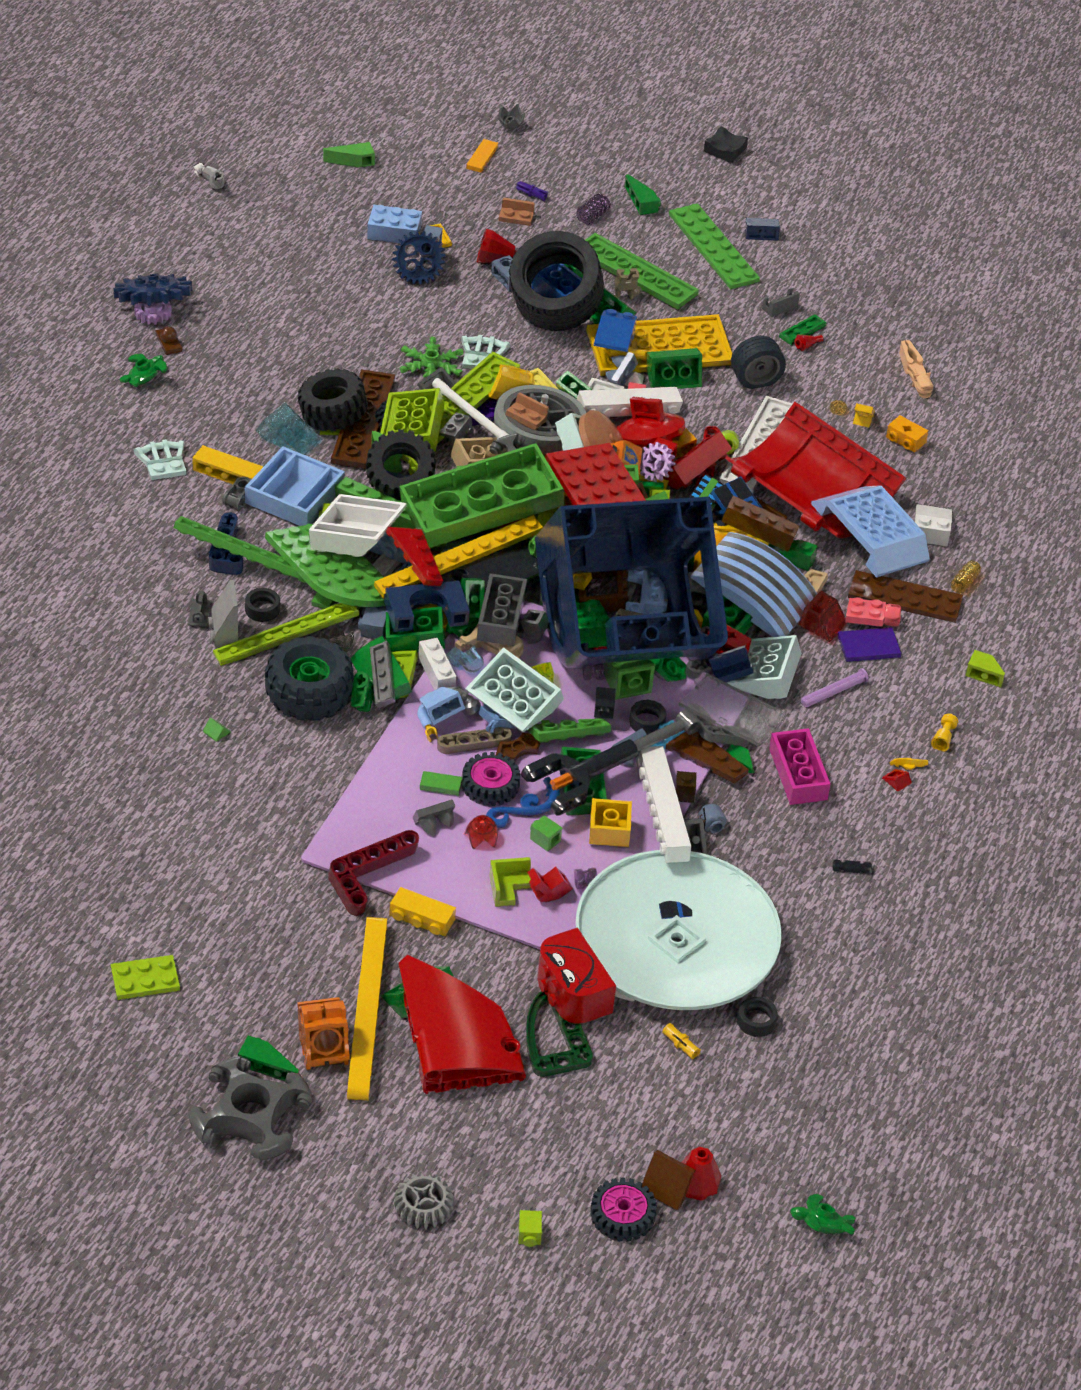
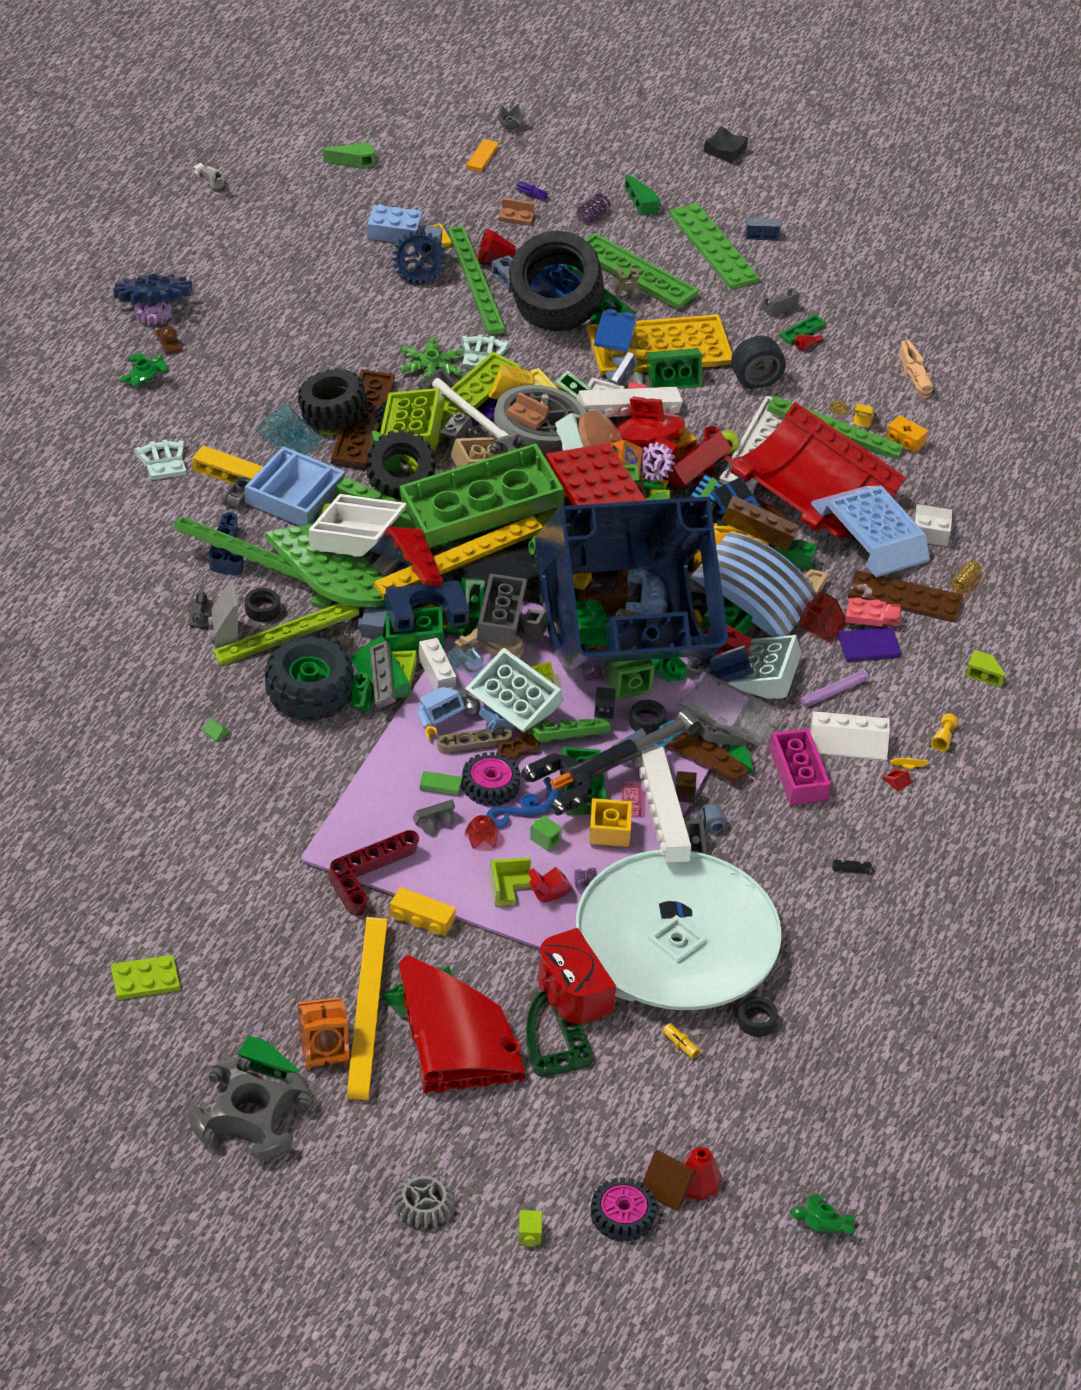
(476, 281): none -> bright green plate
(632, 792): none -> clear pink tile
(850, 735): none -> white slope
(861, 437): none -> bright green plate

